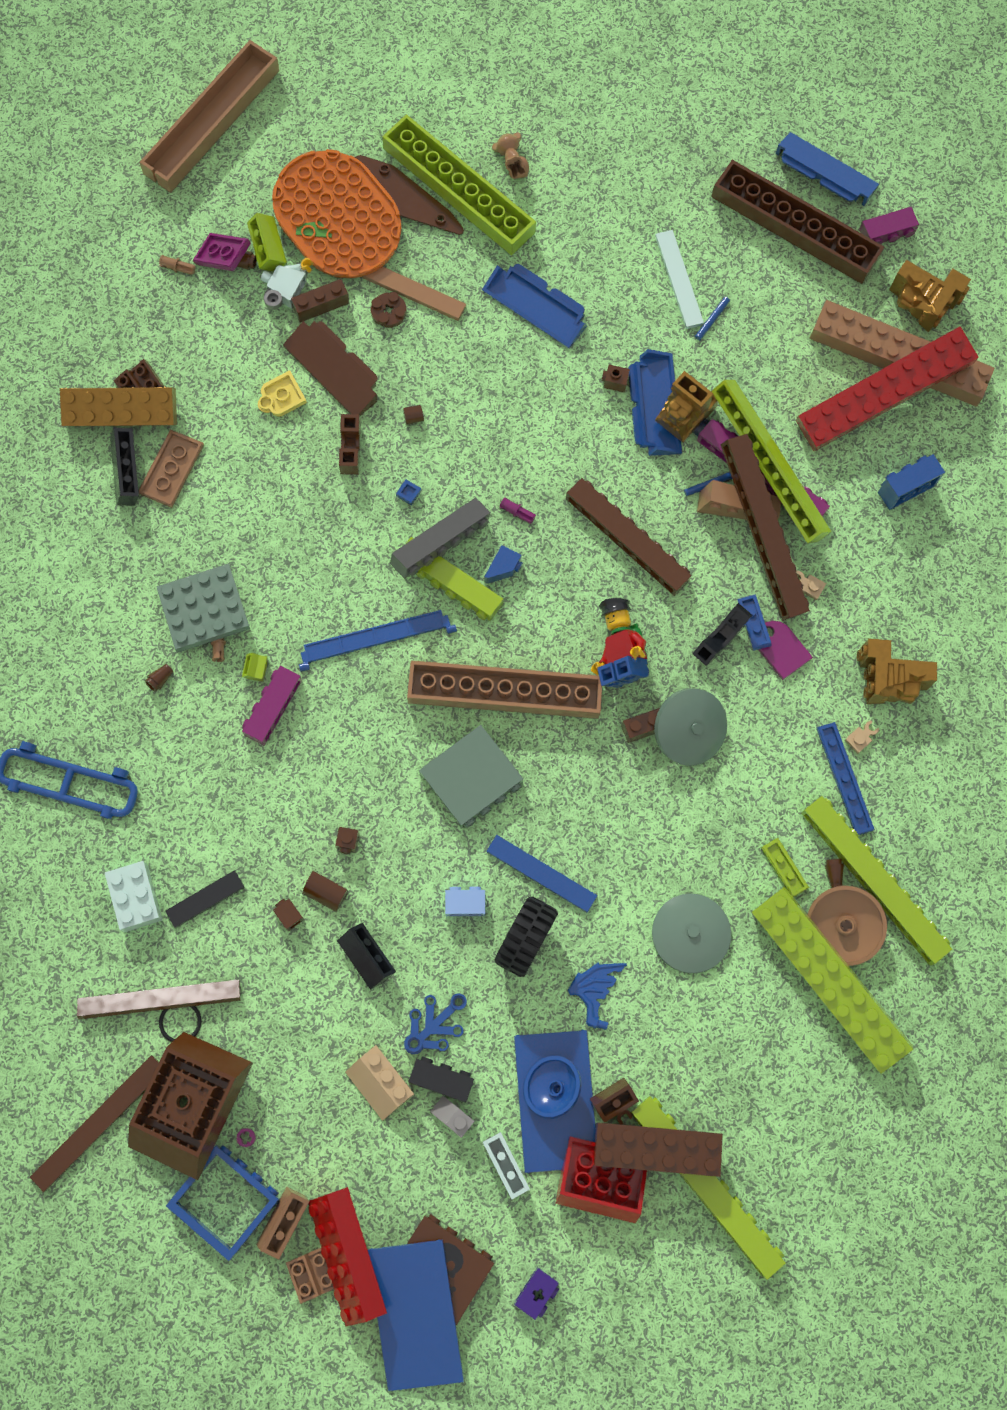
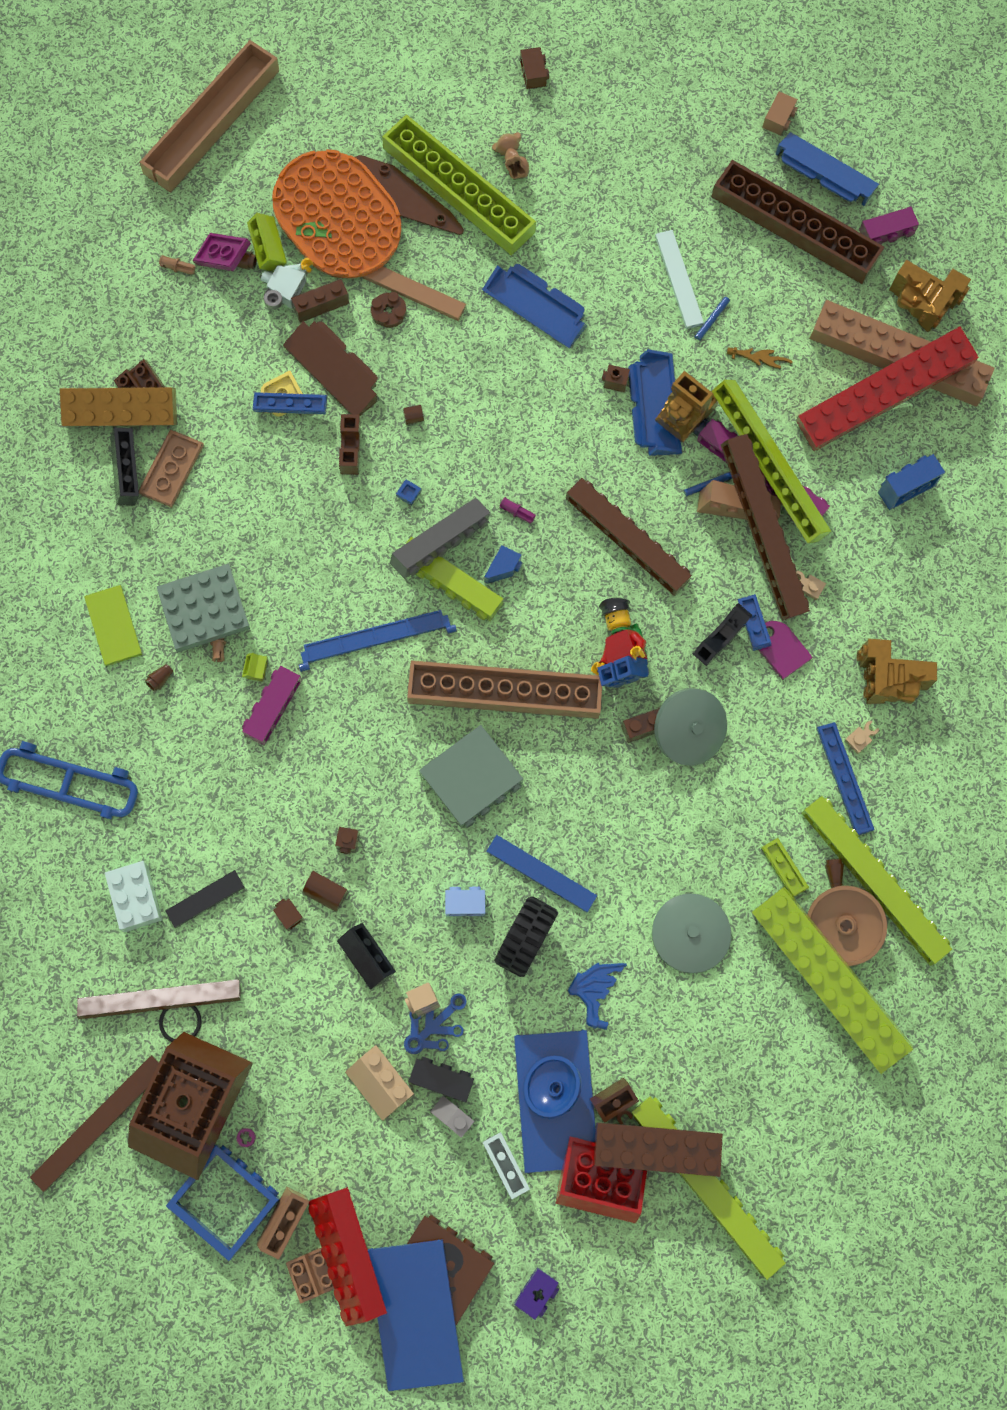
(113, 625): none -> lime tile
(290, 403): none -> blue tile
(422, 1000): none -> tan brick
(533, 68): none -> reddish brown brick
(762, 355): none -> pearl gold piece
(779, 113): none -> medium nougat brick

